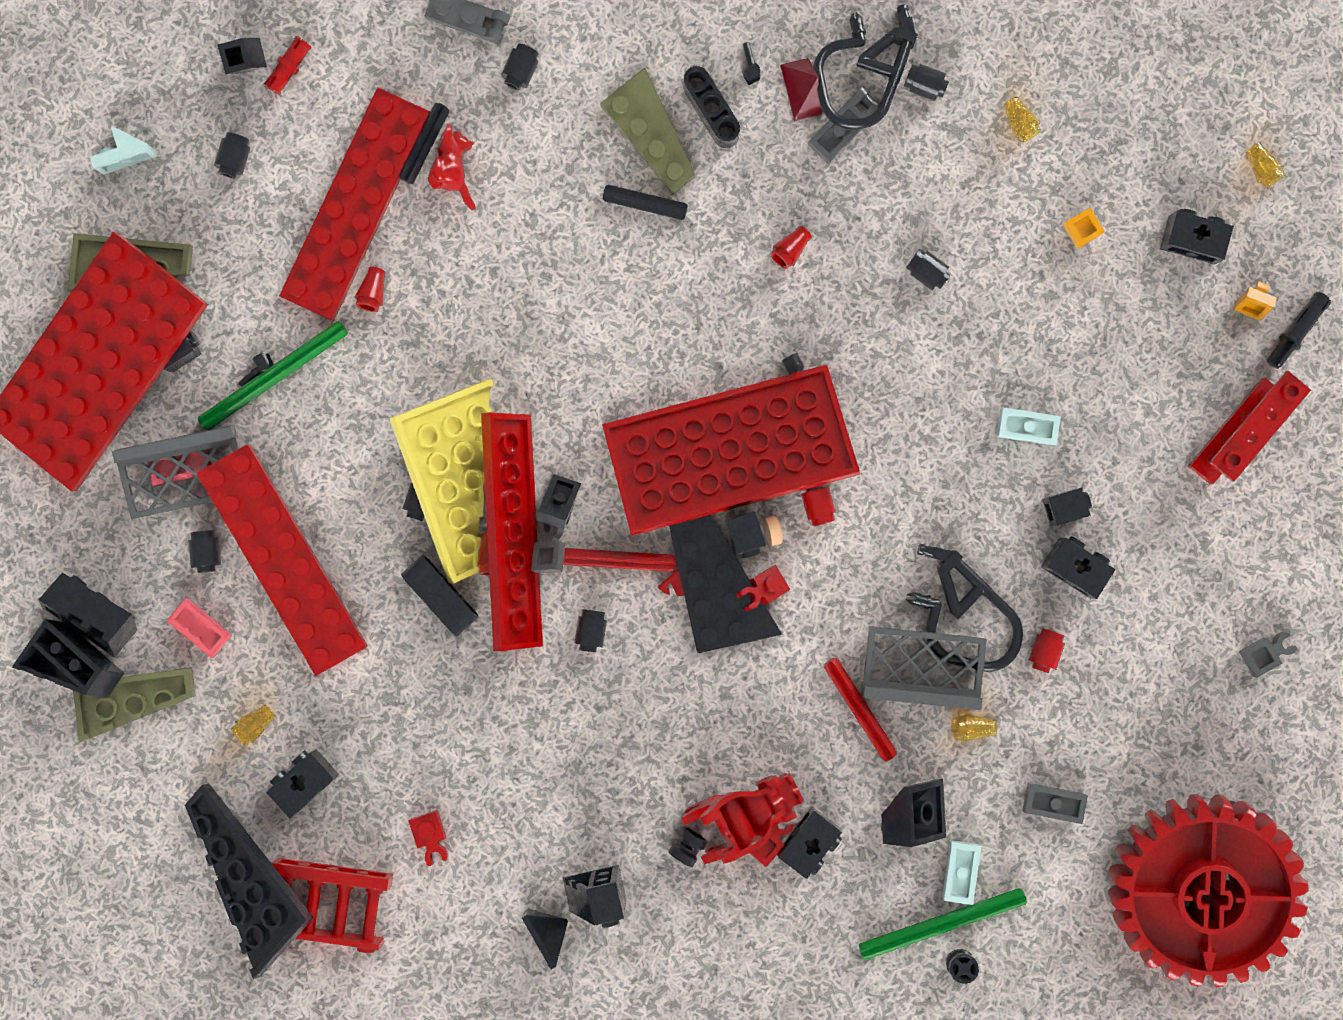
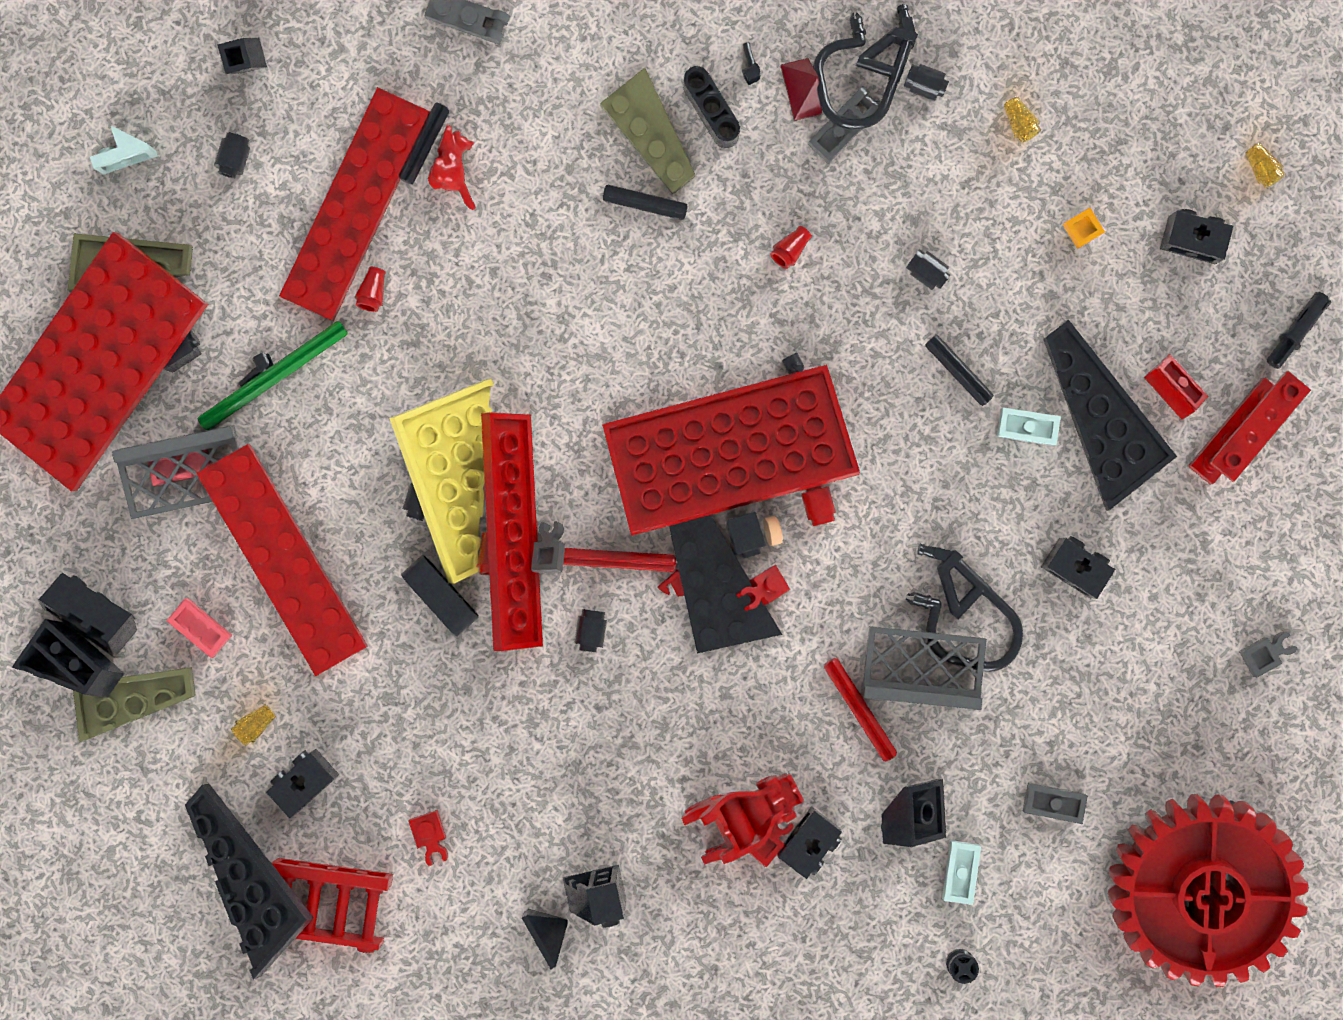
(204, 551): black brick -> none
(287, 65): red pin -> none
(520, 66): black brick -> none
(558, 501): black slope -> none
(688, 846): black wheel -> none
(942, 923): green axle -> none
(959, 370): none -> black axle
(971, 727): clear yellow cone -> none
(1047, 650): red brick -> none
(1067, 506): black brick -> none
(1113, 431): none -> black wing
(1176, 387): none -> red slope
(1255, 301): light orange tile -> none

